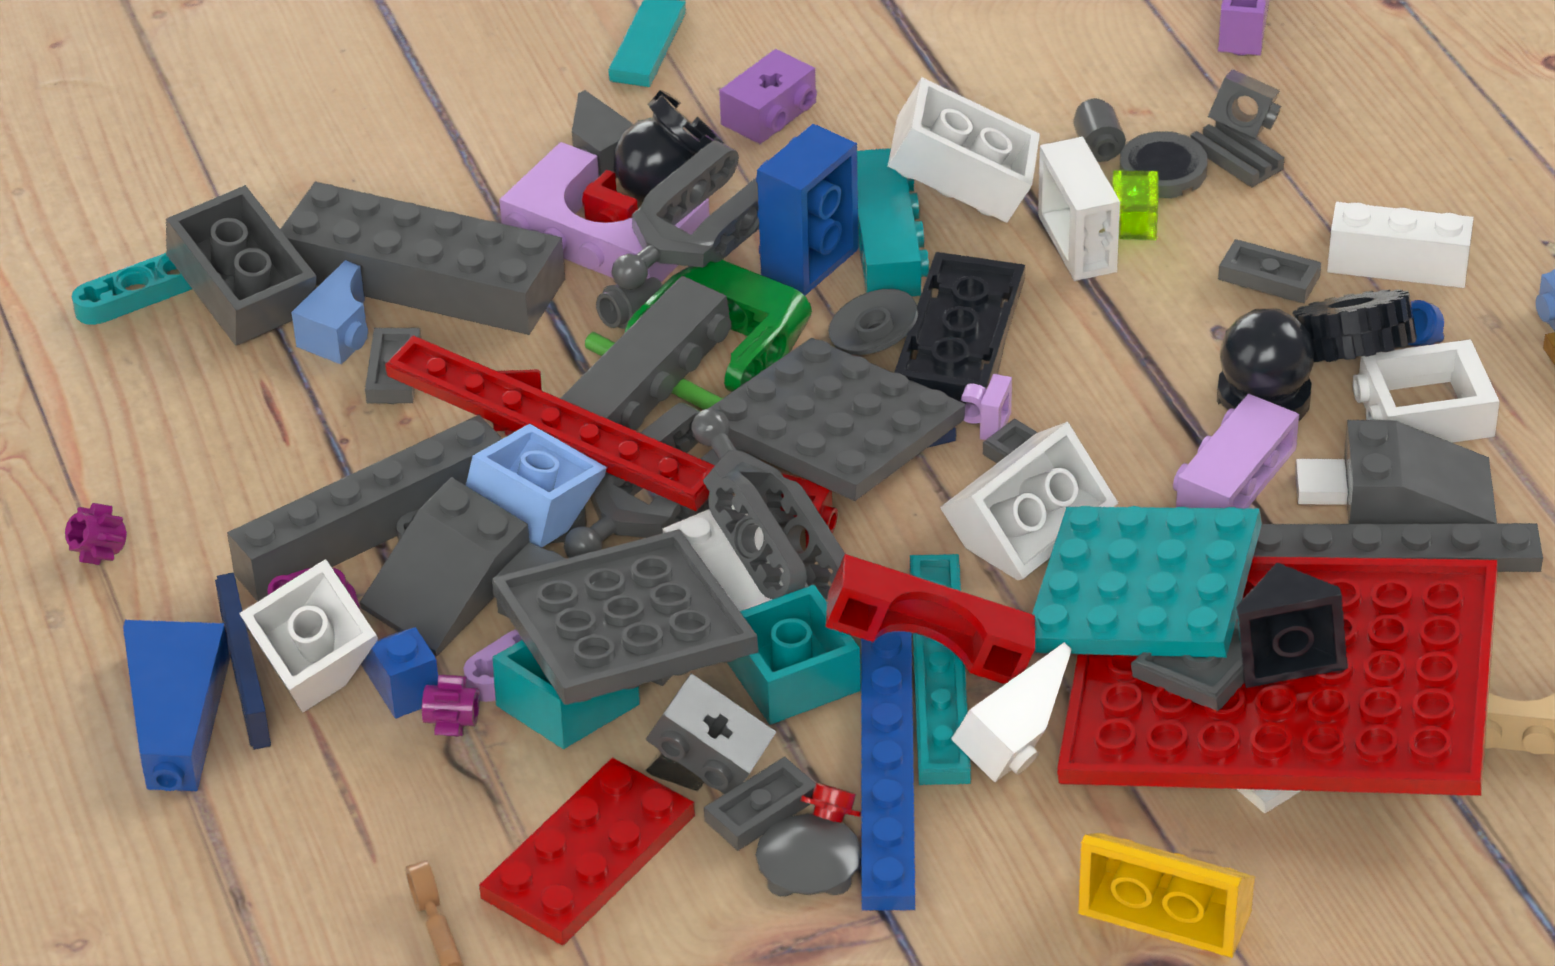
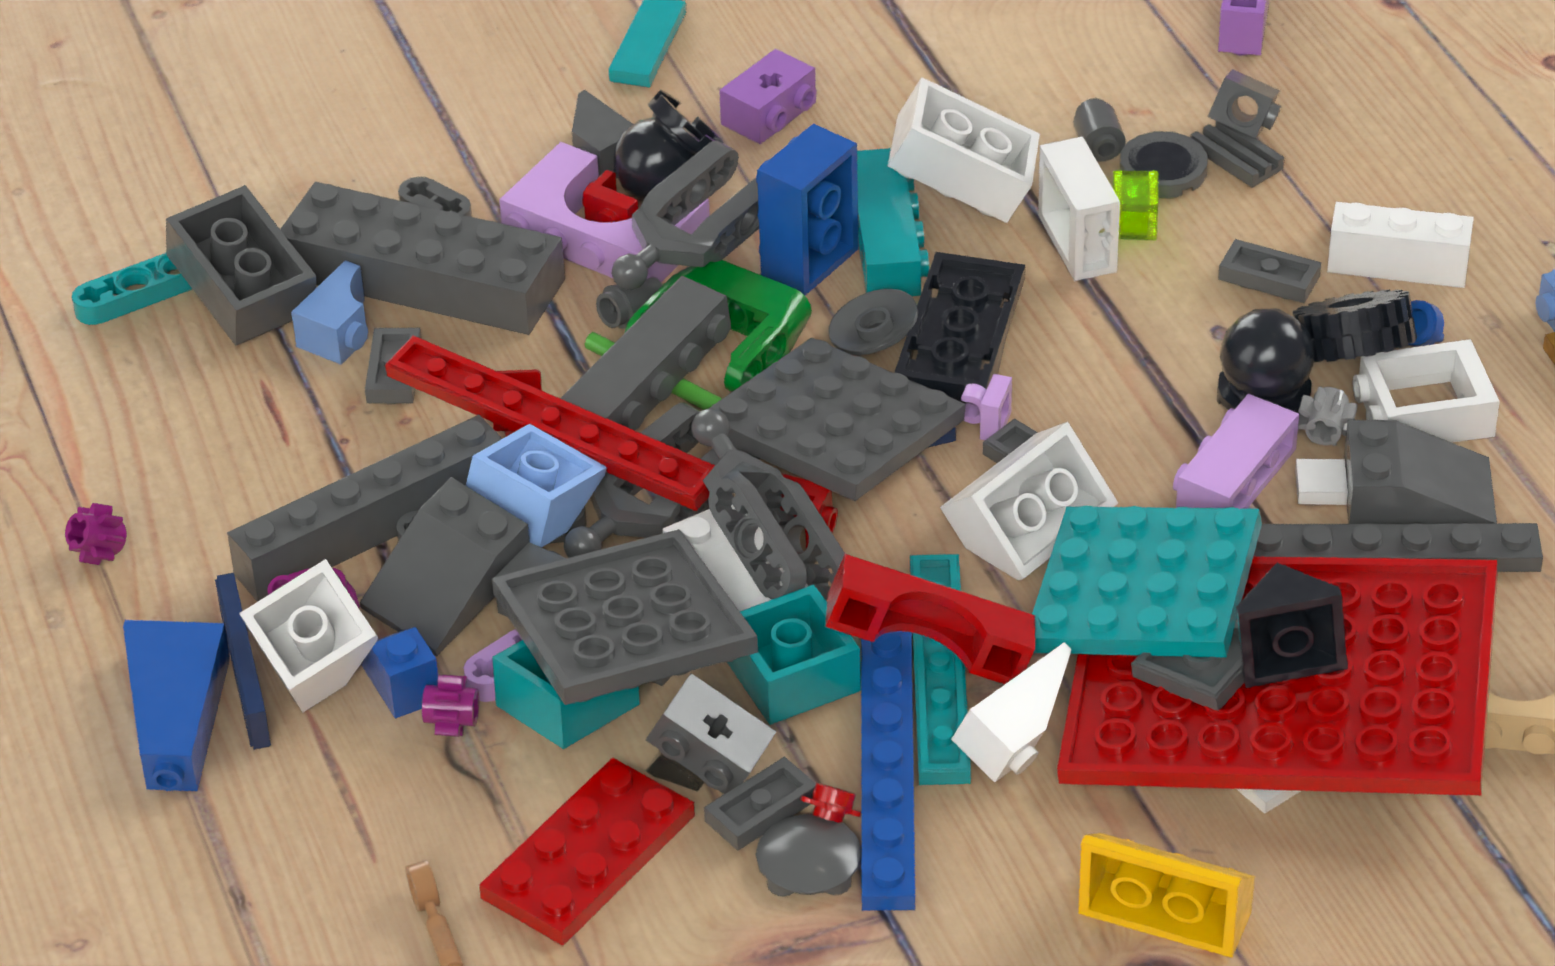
(432, 194): none -> dark grey beam
(1326, 415): none -> light grey gear

